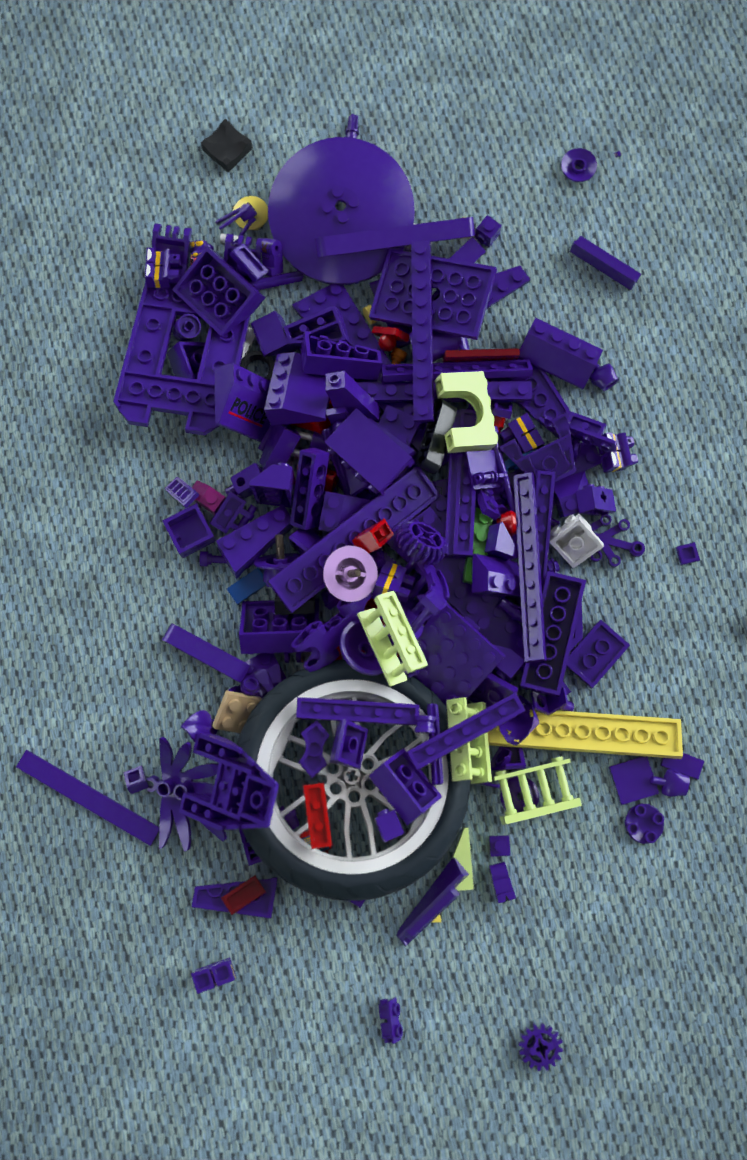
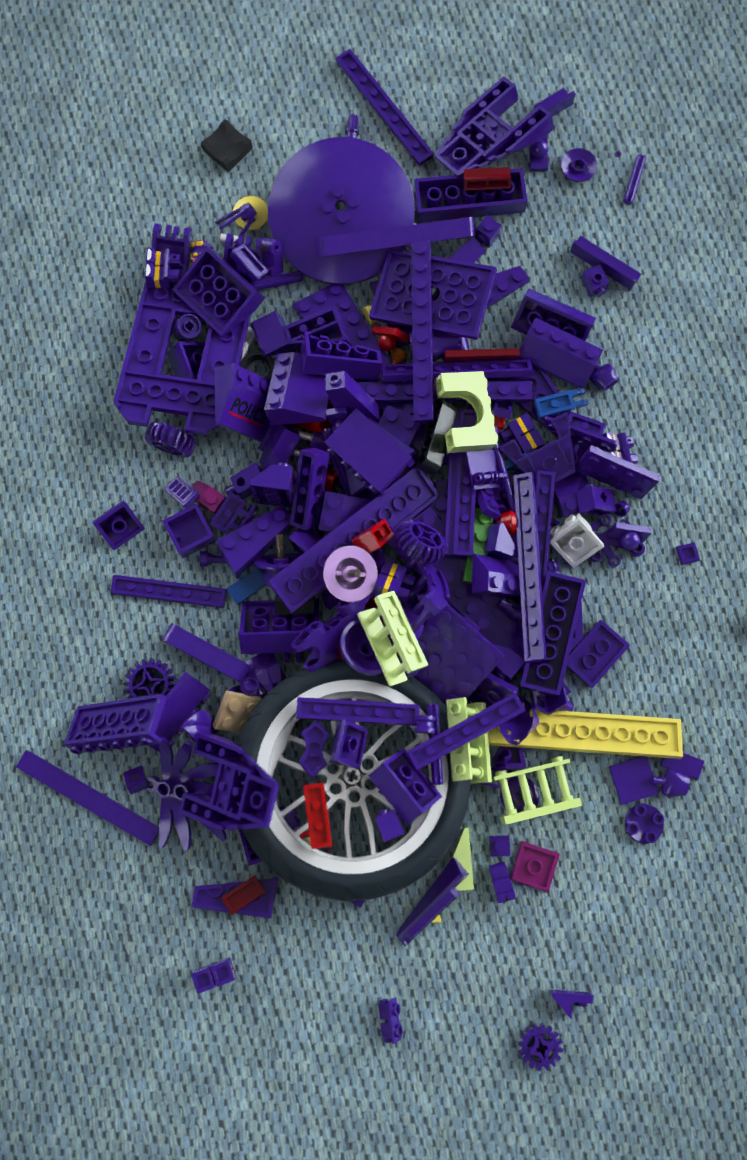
(116, 724): none -> dark purple bracket
(118, 525): none -> dark purple slope
(148, 676): none -> dark purple gear
(168, 591): none -> dark purple tile
(170, 439): none -> dark purple gear
(179, 705): none -> dark purple slope
(384, 107): none -> dark purple plate
(446, 198): none -> dark purple brick
(485, 138): none -> dark purple wedge
(487, 178): none -> dark red piece
(534, 866): none -> magenta tile
(539, 155): none -> dark purple tile
(552, 312): none -> dark purple slope
(557, 102): none -> dark purple panel
(559, 403): none -> blue hinge
(565, 999): none -> dark purple slope
(595, 281): none -> dark purple brick
(616, 472): none -> dark purple plate
(626, 507): none -> dark purple hinge
(629, 534): none -> dark purple tile
(634, 179): none -> dark purple axle

